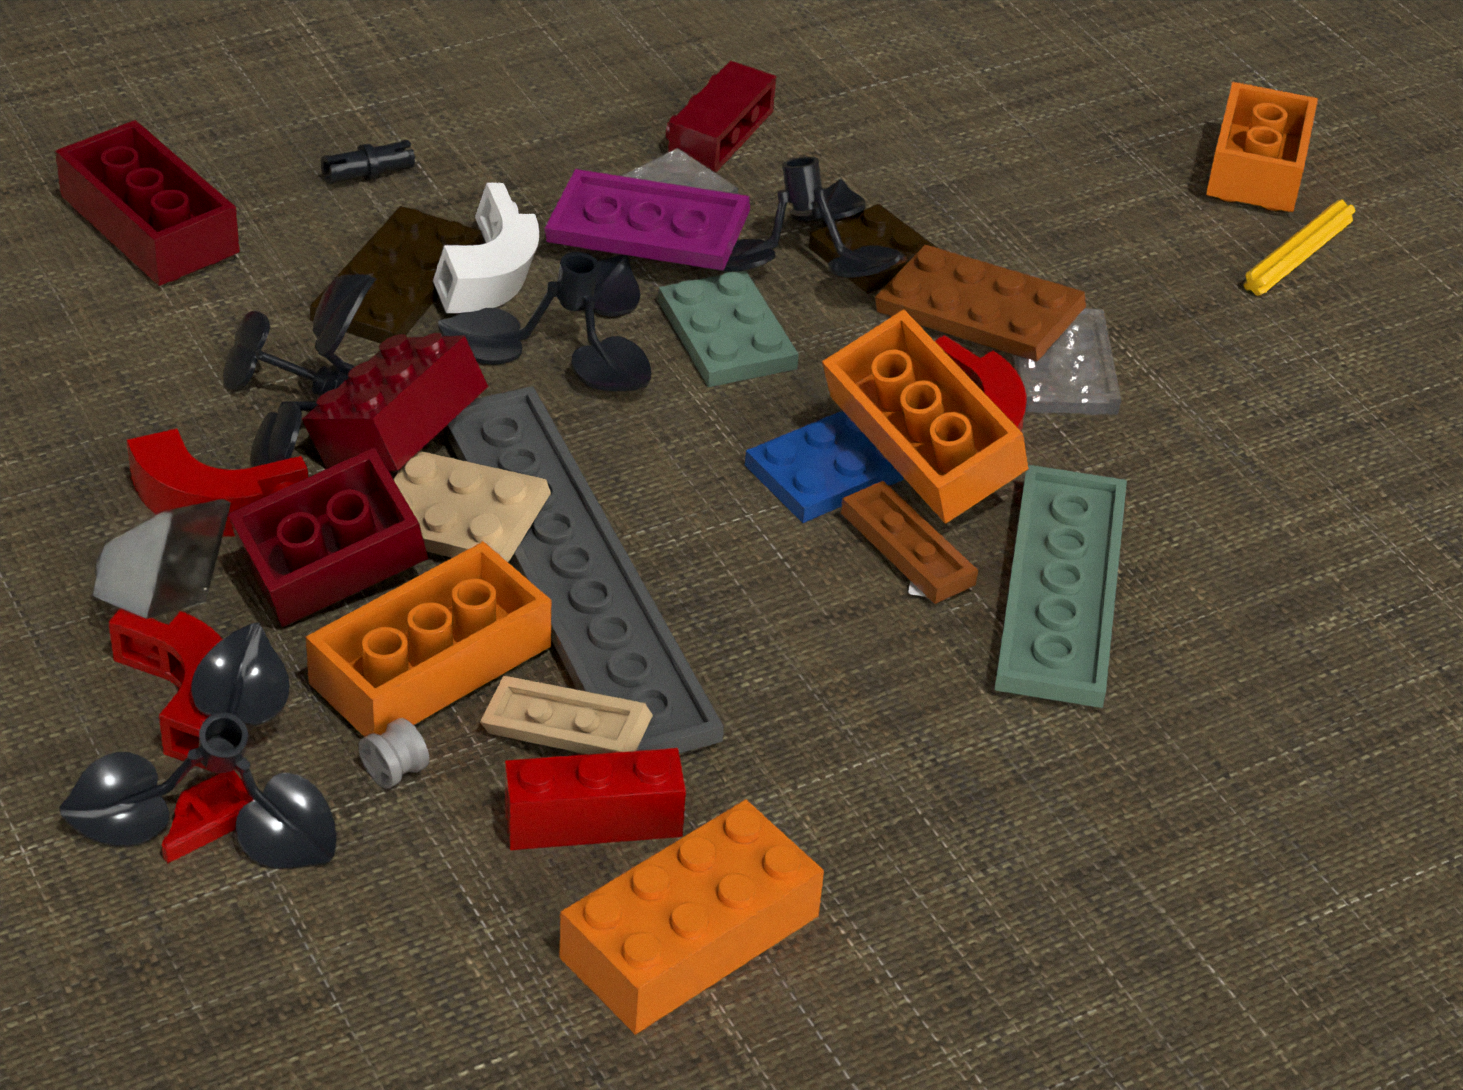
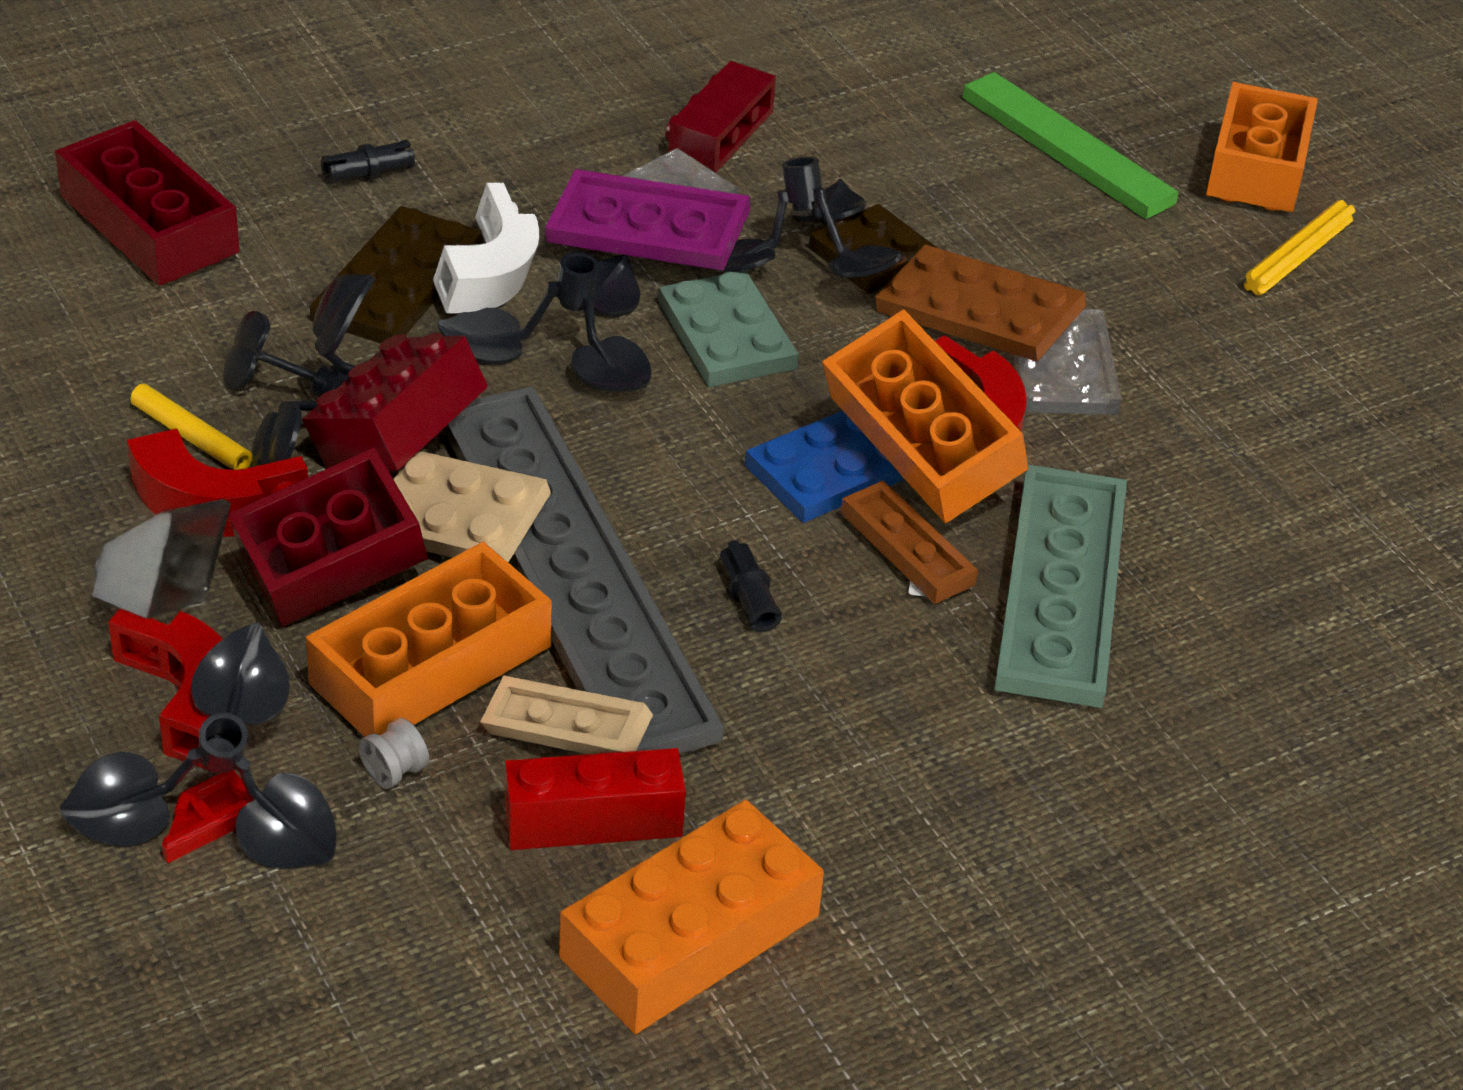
(191, 427): none -> yellow piece
(750, 587): none -> black axle
(1070, 145): none -> bright green tile

